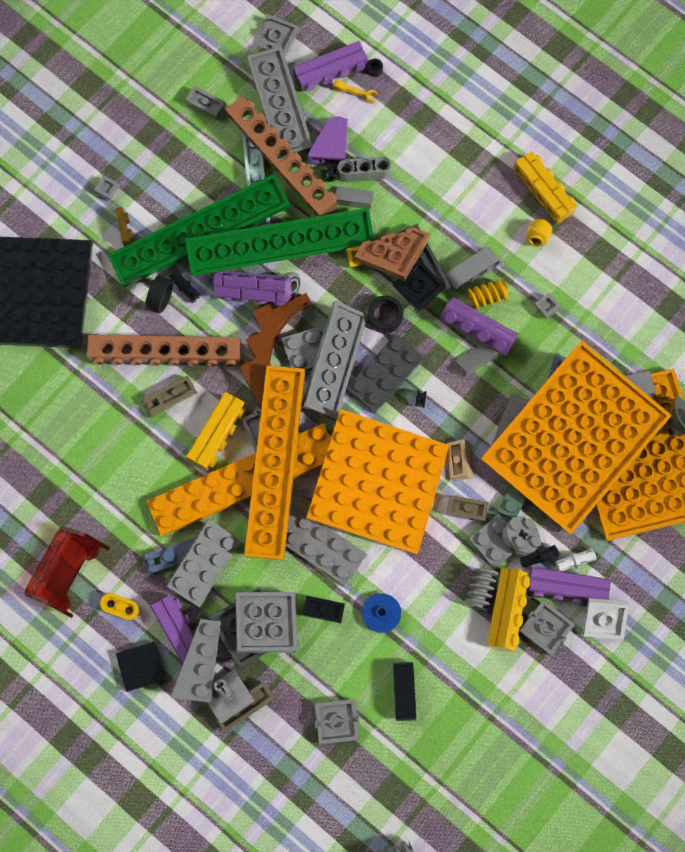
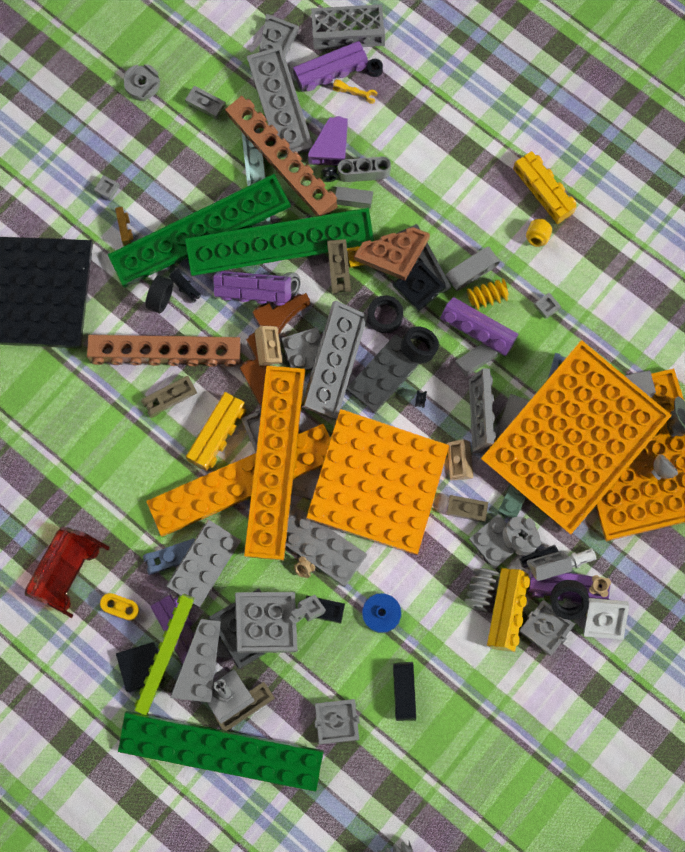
(144, 91): none -> light grey plate
(163, 657): none -> lime piece
(221, 751): none -> green plate
(268, 345): none -> tan slope
(304, 567): none -> tan plate
(308, 608): none -> light grey plate
(337, 39): none -> light grey fence
(338, 265): none -> dark tan plate
(414, 353): none -> black tyre
(481, 411): none -> light grey plate
(550, 565): none -> light grey slope
(569, 613): none -> black tyre
(602, 581): none -> tan plate
(663, 468): none -> light grey brick

